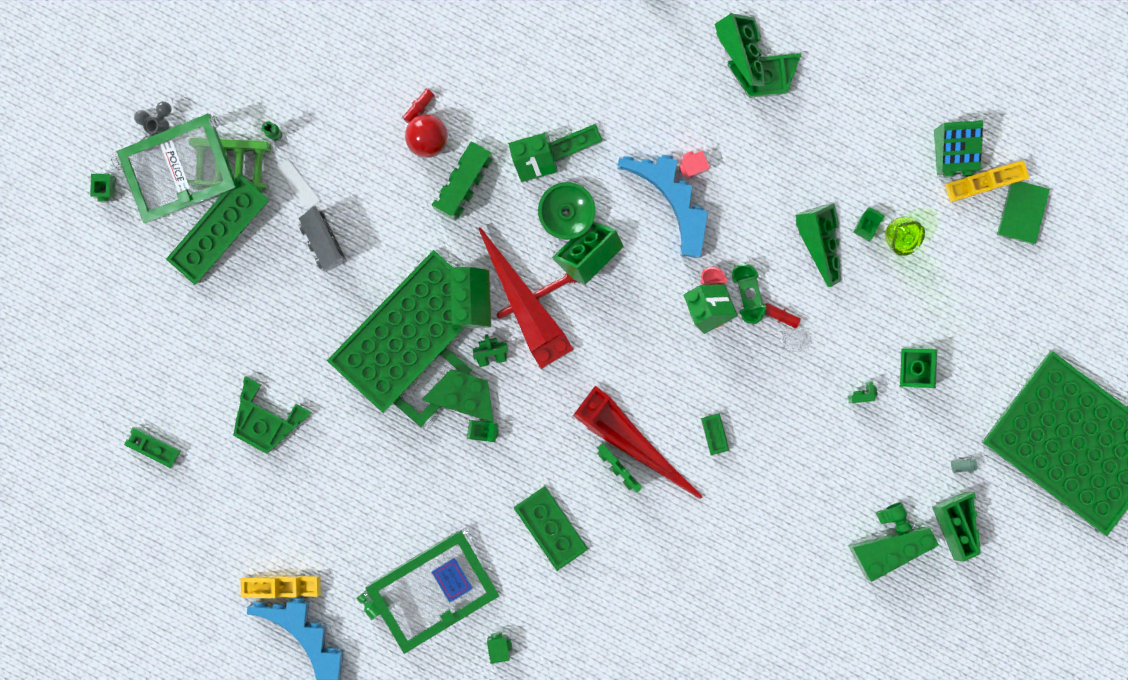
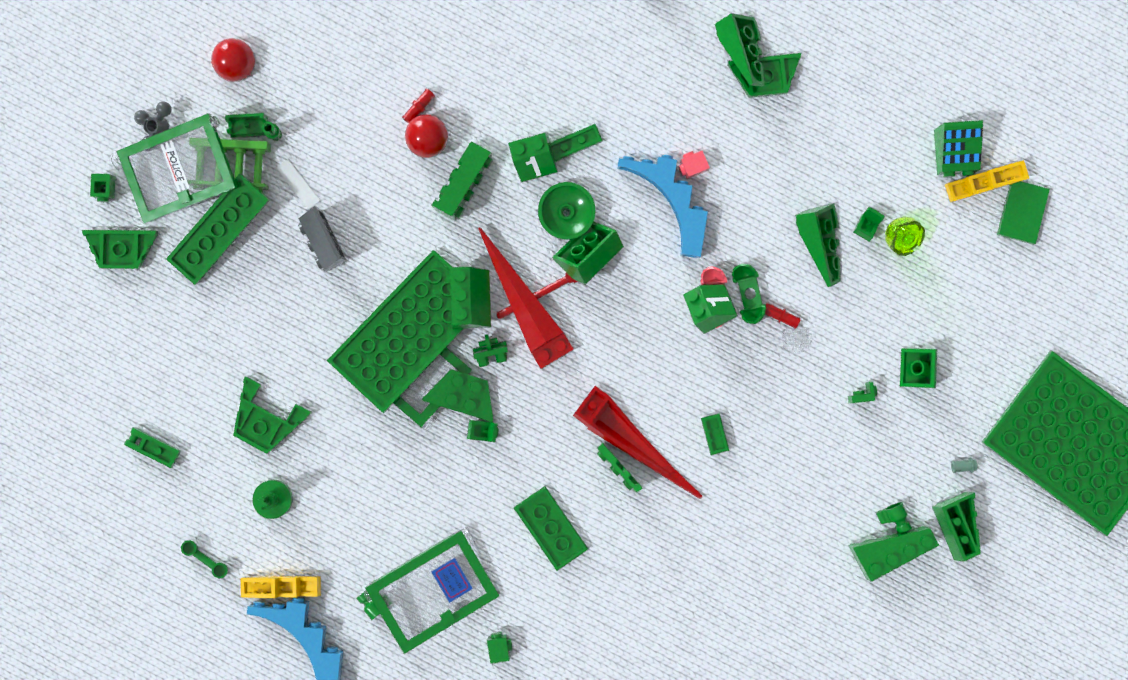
(120, 247): none -> green wing
(190, 548): none -> green bar
(233, 59): none -> red piece
(246, 125): none -> green hinge
(272, 499): none -> green piece

